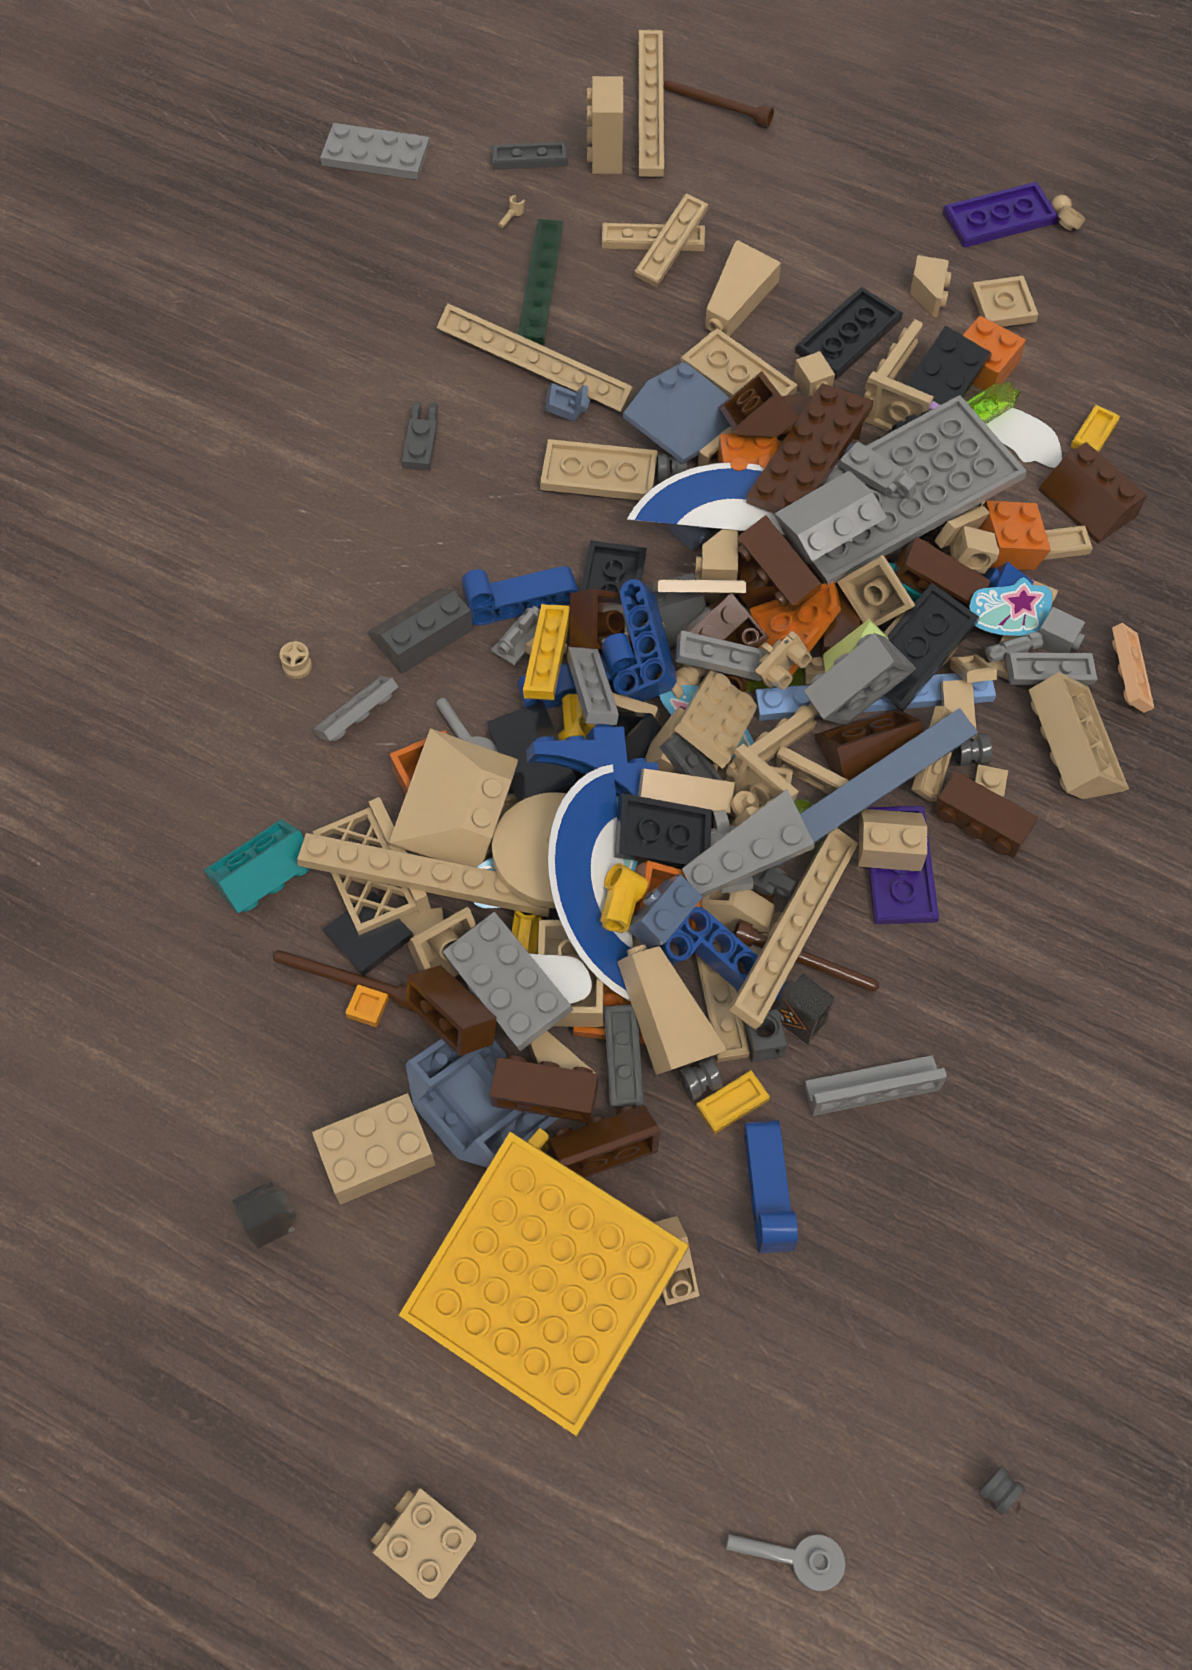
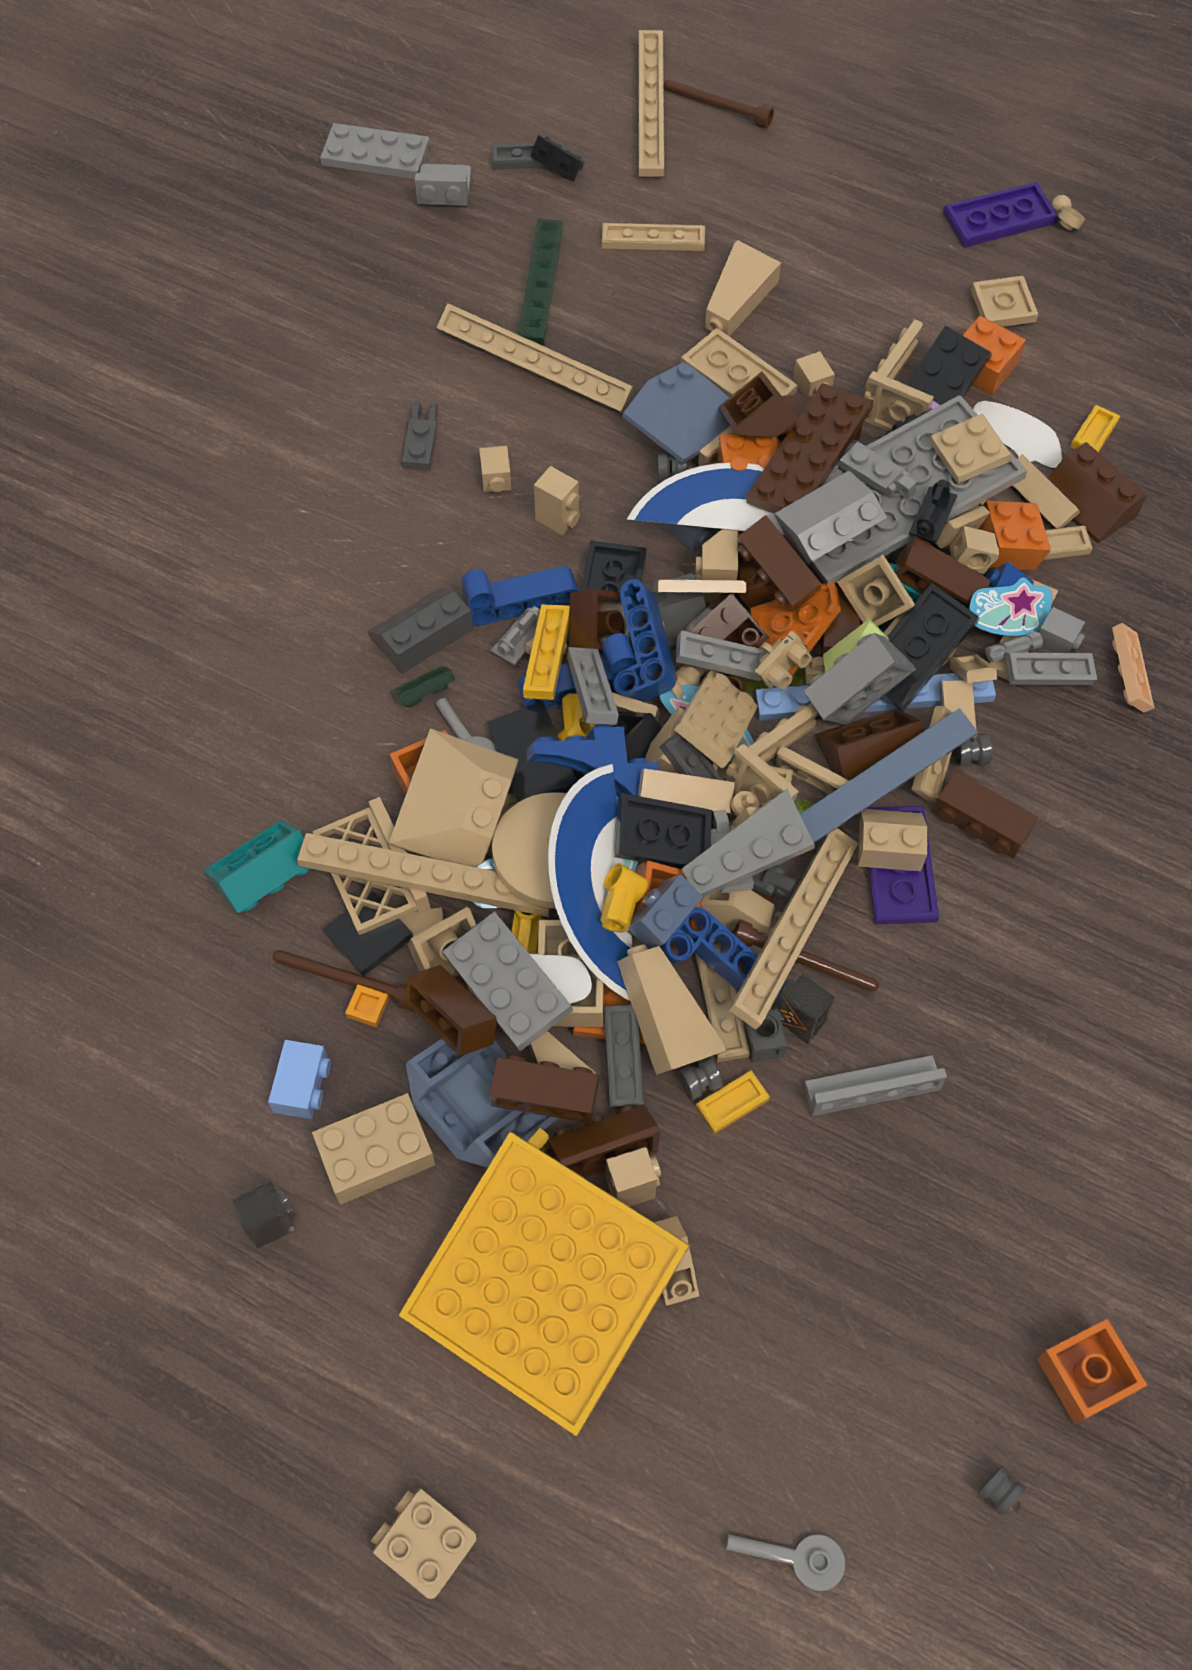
(290, 654): tan wheel -> none
(299, 1079): none -> light blue brick
(356, 709): light grey plate -> none
(413, 691): none -> clear green plate
(443, 184): none -> light grey bracket
(495, 469): none -> tan brick
(515, 209): tan hand -> none
(556, 158): none -> black hinge
(557, 500): none -> tan brick
(566, 402): sand blue bracket -> none
(598, 469): tan plate -> none
(607, 124): tan brick -> none
(633, 1177): none -> tan brick
(671, 240): tan tile -> none
(773, 1219): blue beam -> none
(850, 330): black tile -> none
(928, 283): tan slope -> none
(934, 512): none -> black hinge
(970, 448): none -> tan plate
(992, 778): tan plate -> none
(994, 401): clear neon green hinge -> none
(1050, 500): none -> tan tile
(1077, 738): tan slope -> none
(1091, 1371): none -> orange brick

